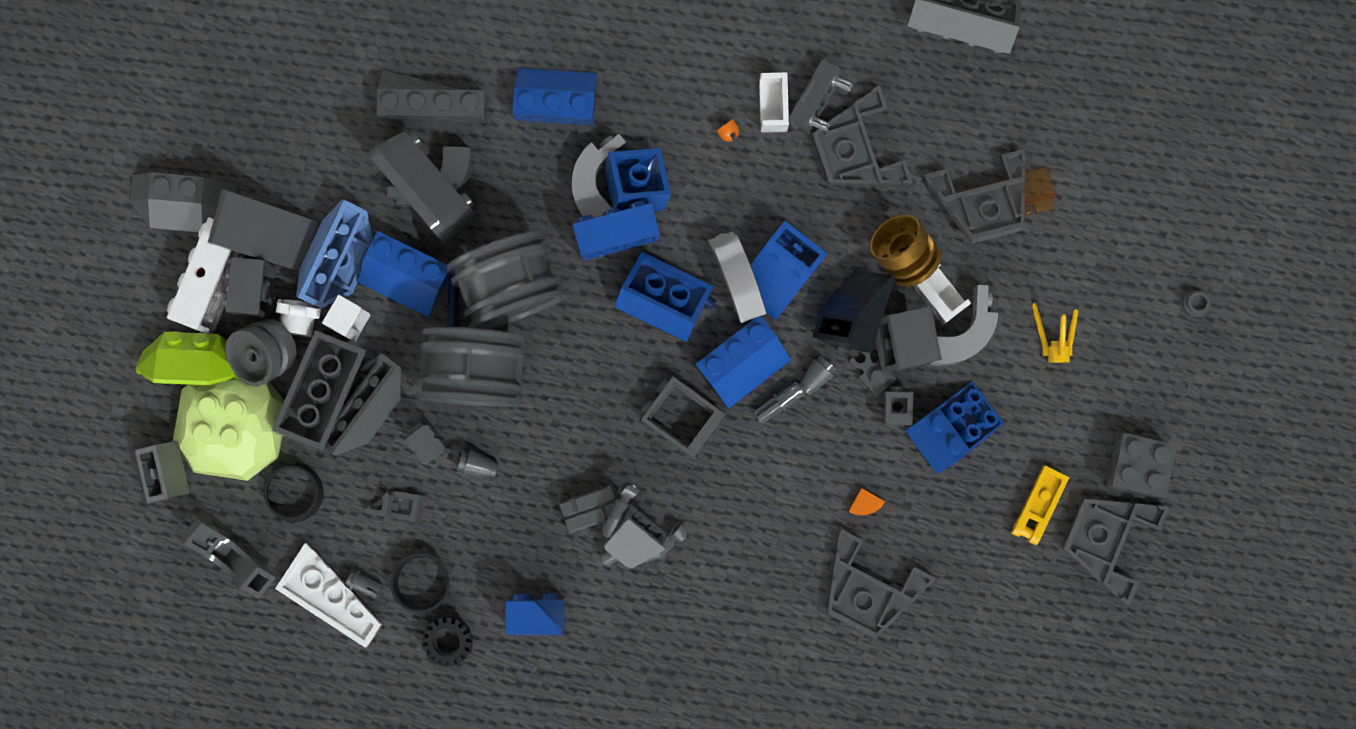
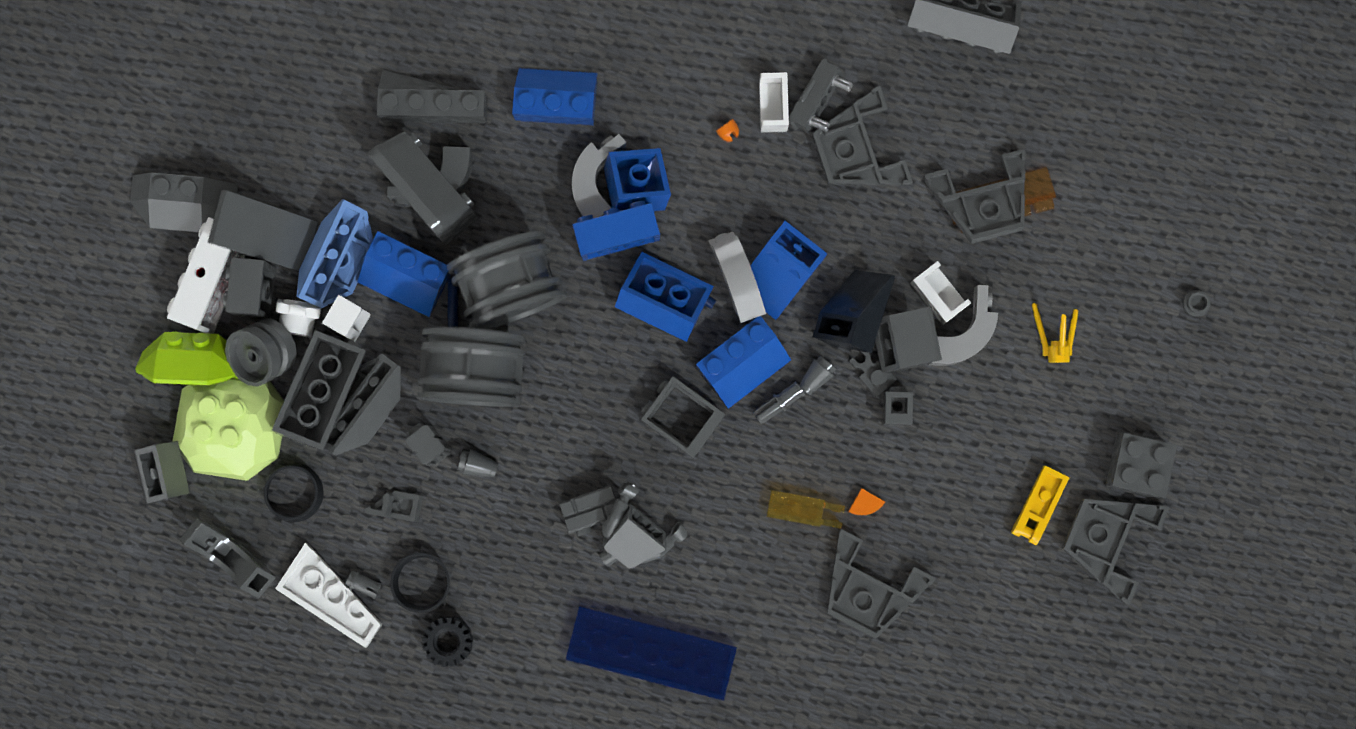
(535, 616): blue slope -> none
(651, 653): none -> clear blue plate
(801, 509): none -> clear yellow hinge
(905, 250): pearl gold wheel -> none
(954, 427): blue slope -> none

